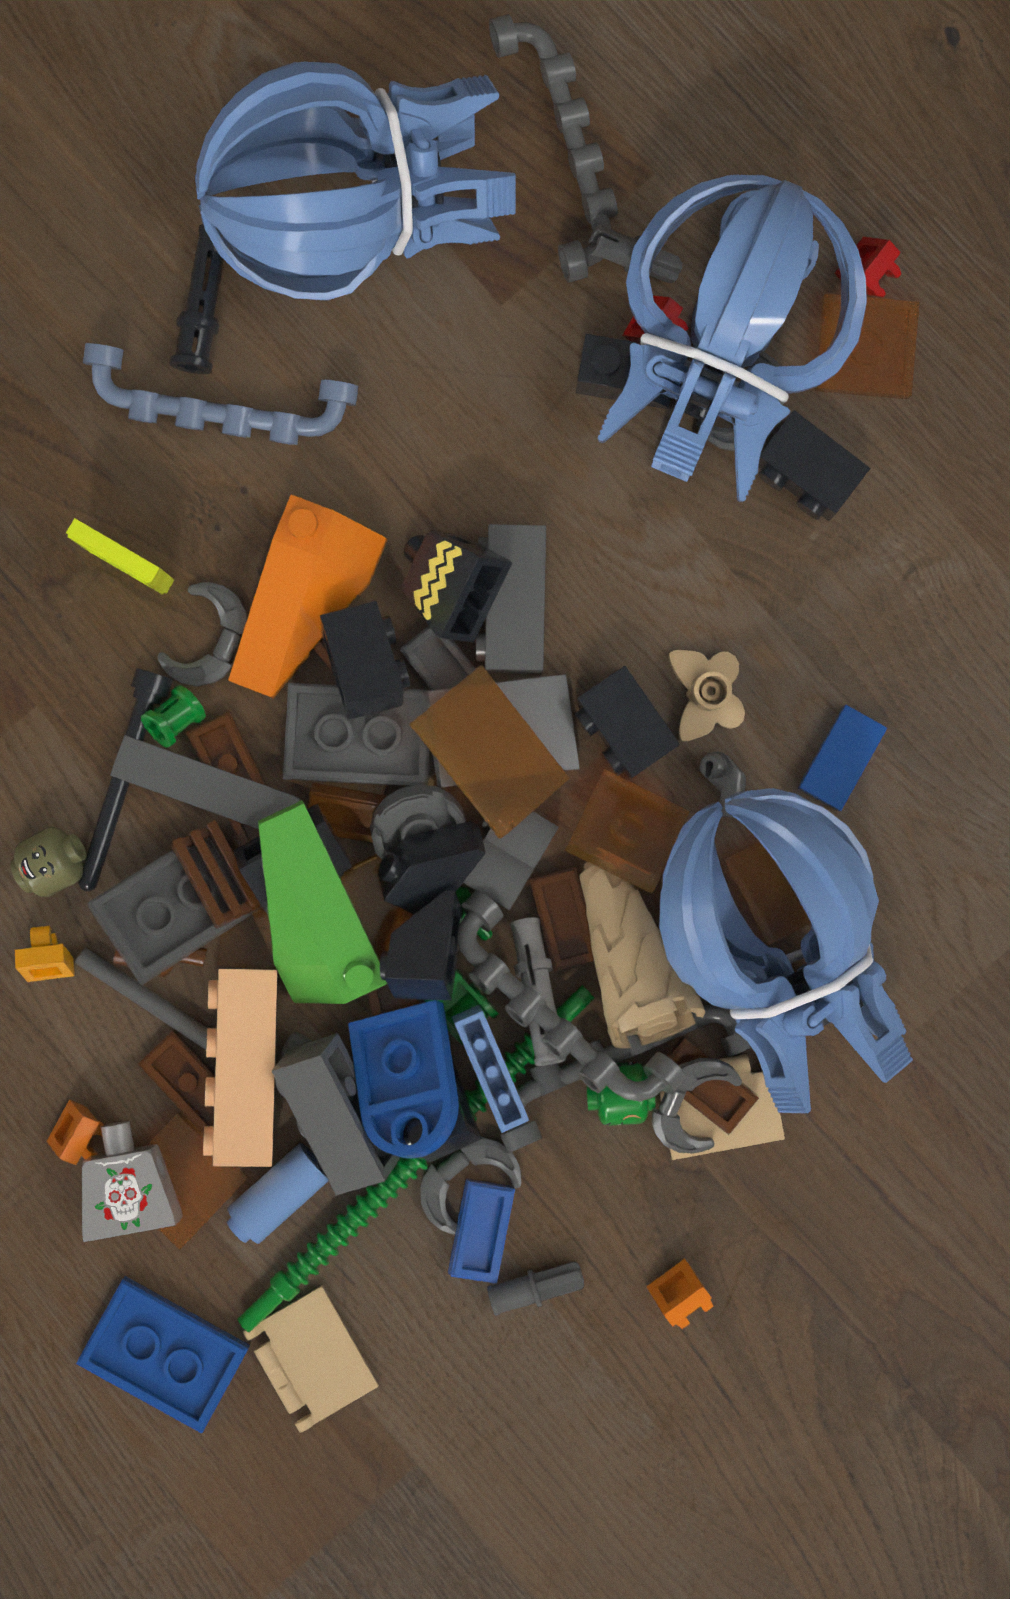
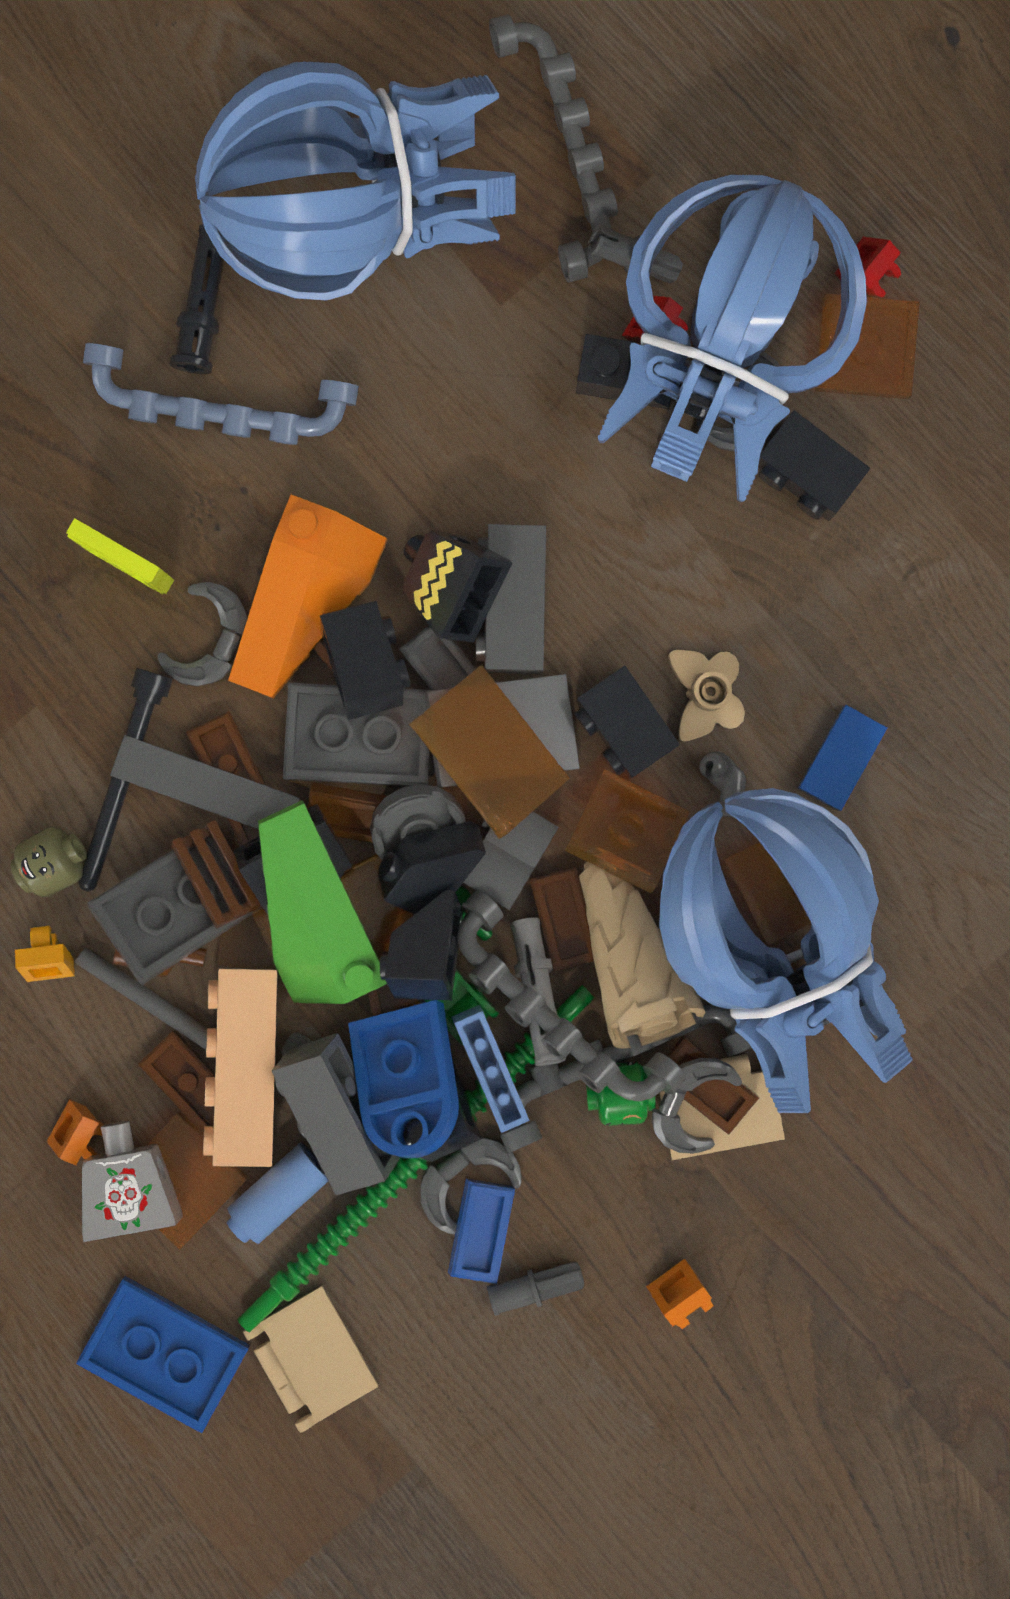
(173, 716): green bush -> none

